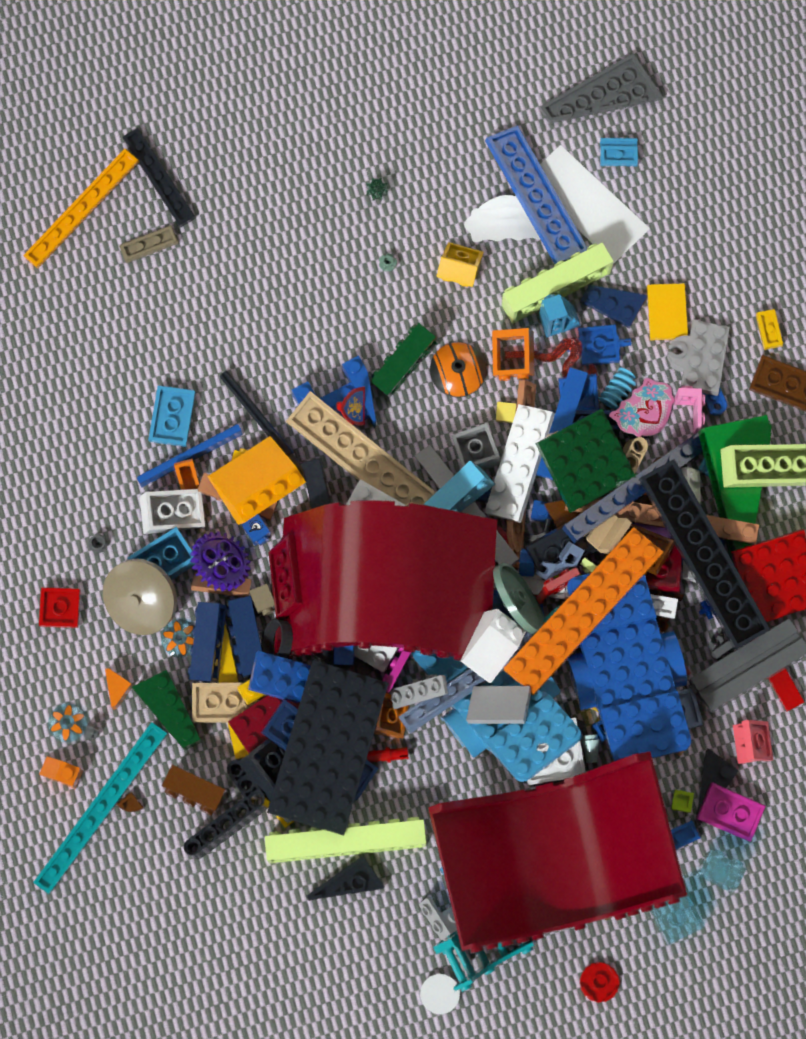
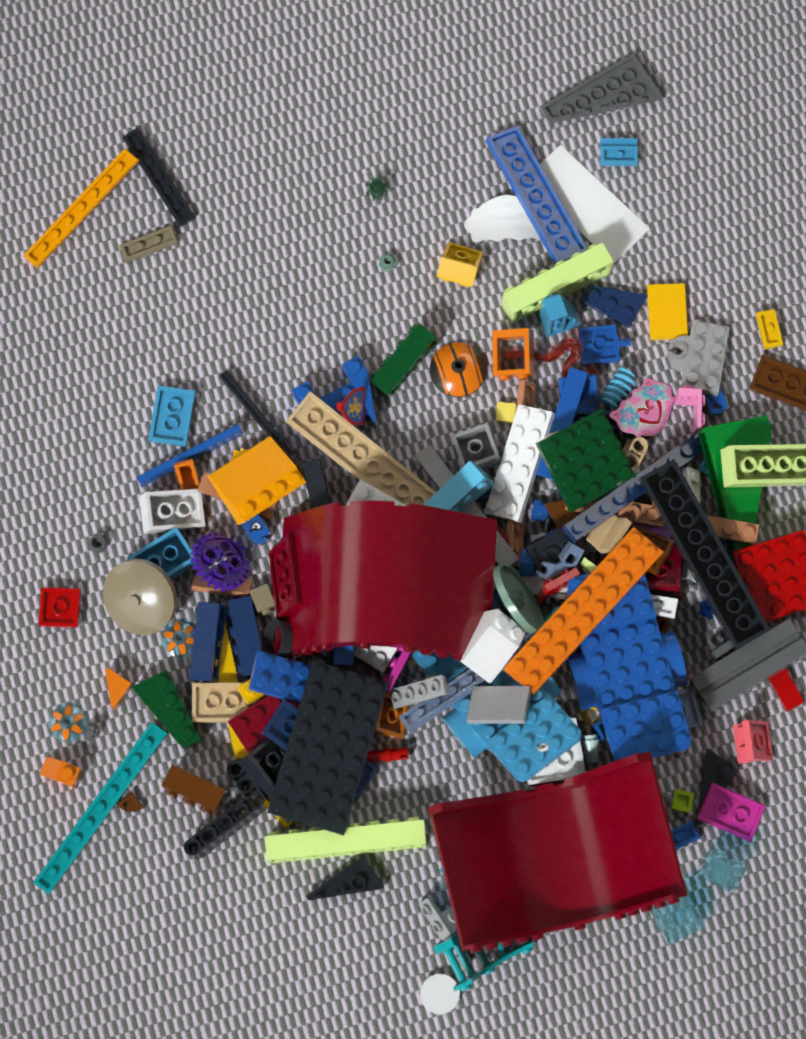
(599, 982): red tile -> none

